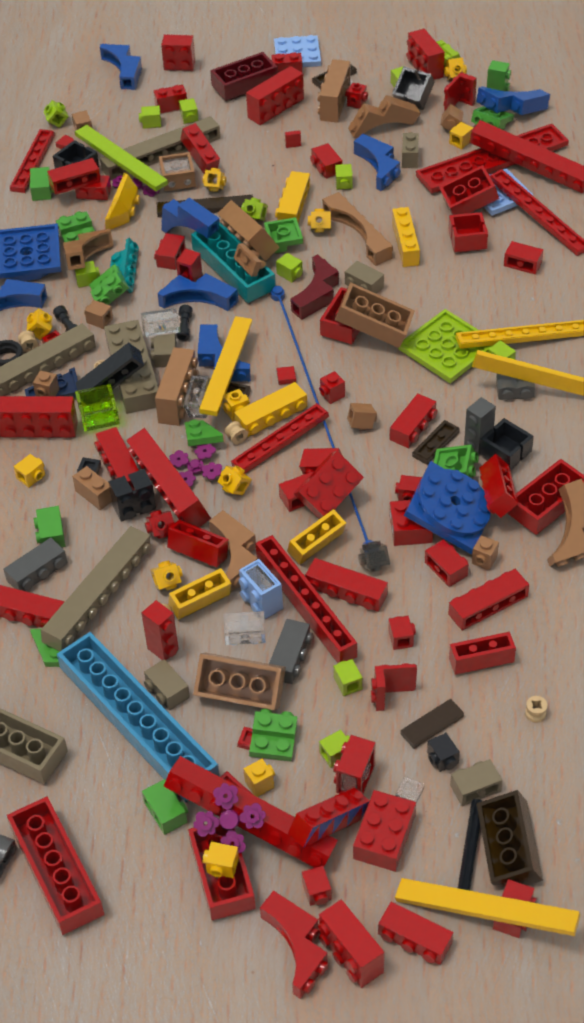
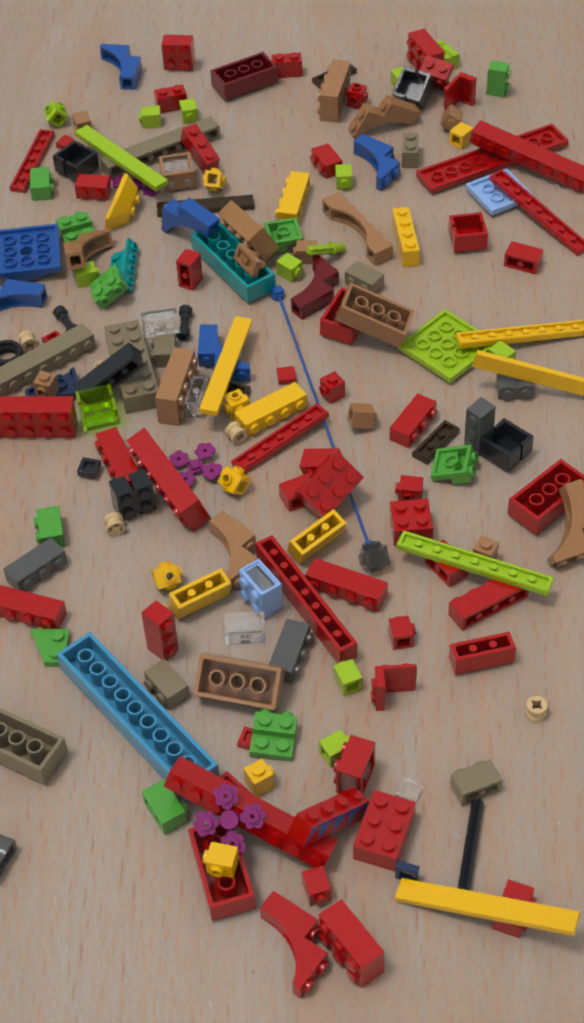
(29, 470): yellow brick -> none
(39, 323): yellow brick -> none
(55, 865): red brick -> none
(74, 176): red brick -> none
(92, 487): medium nougat brick -> none
(96, 589): dark tan brick -> none
(98, 314): medium nougat brick -> none
(114, 524): none -> tan wheel
(152, 523): red brick -> none
(169, 251): red brick -> none
(197, 543): red brick -> none
(201, 433): bright green wing -> none
(204, 290): blue arch -> none
(255, 208): lime brick -> none
(275, 95): red brick -> none
(293, 139): red tile -> none
(300, 250): none -> medium nougat brick
(306, 45): light blue plate -> none
(324, 225): yellow brick -> none
(330, 248): none -> lime axle
(406, 871): none -> dark blue tile
(415, 933): red brick -> none
(432, 723): dark brown tile -> none
(433, 508): blue piece -> none
(438, 69): none -> red bracket
(443, 752): black brick -> none
(454, 67): yellow brick -> none
(469, 191): red brick -> none
(475, 563): none -> lime tile
(496, 119): bright green plate -> none
(498, 486): red brick -> none
(509, 840): dark brown slope -> none
(519, 102): blue arch -> none

